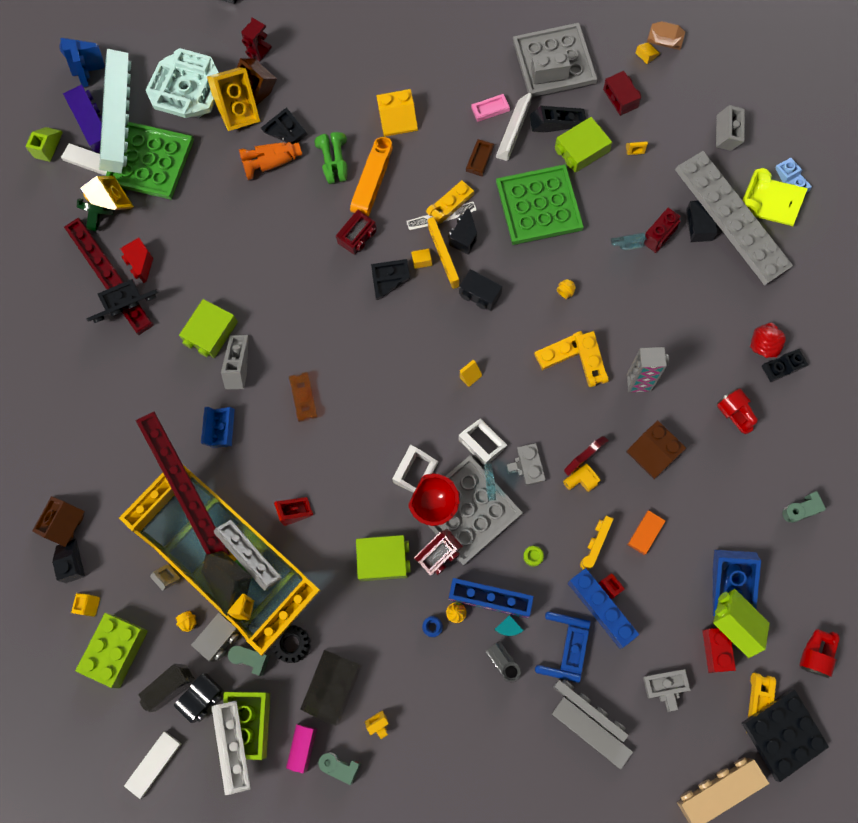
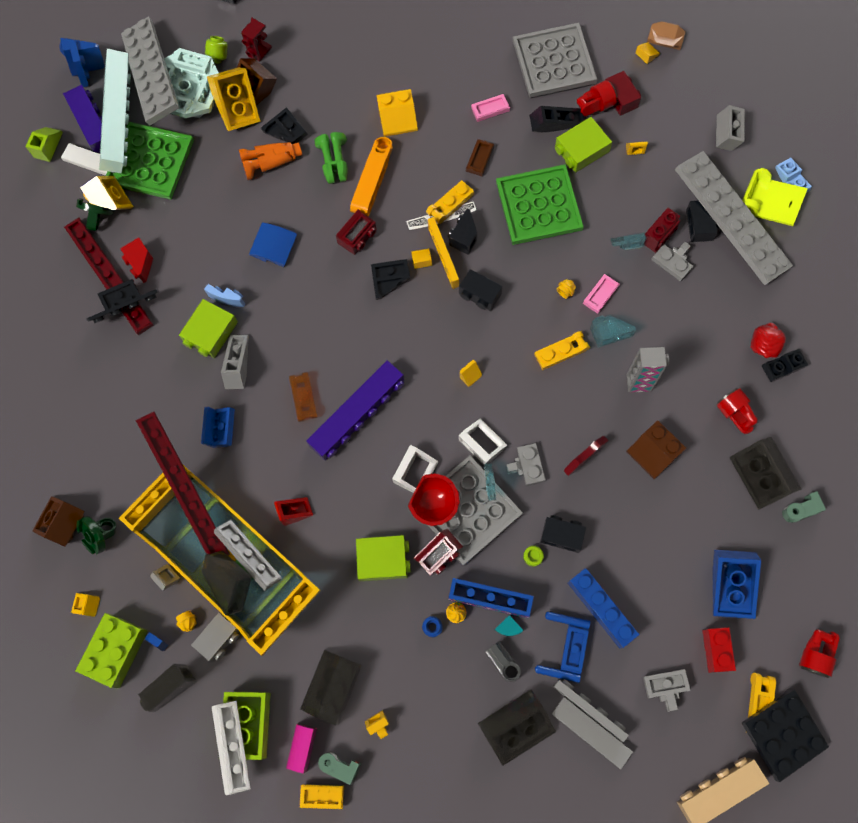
(68, 563): black slope -> none
(93, 534): none -> dark green tile
(149, 71): none -> light grey plate
(152, 765): white tile -> none
(156, 641): none -> blue tile
(198, 698): black brick -> none
(216, 49): none -> lime head
(226, 297): none -> light blue slope
(242, 608): yellow slope -> none
(252, 658): sand green leg -> none
(273, 244): none -> blue slope
(300, 652): black tyre -> none
(322, 796): none -> yellow plate
(356, 410): none -> dark purple brick
(514, 127): white slope -> none
(517, 727): none -> clear smoke slope
(550, 67): light grey brick -> none
(563, 534): none -> black brick
(585, 476): yellow piece -> none
(591, 358): yellow plate -> none
(596, 543): yellow plate -> none
(598, 97): none -> red piece
(601, 293): none -> bright pink tile
(610, 330): none -> clear light blue slope
(611, 586): red plate -> none
(646, 532): orange tile -> none
(674, 260): none -> light grey hinge
(741, 623): lime brick -> none
(765, 473): none -> clear smoke slope

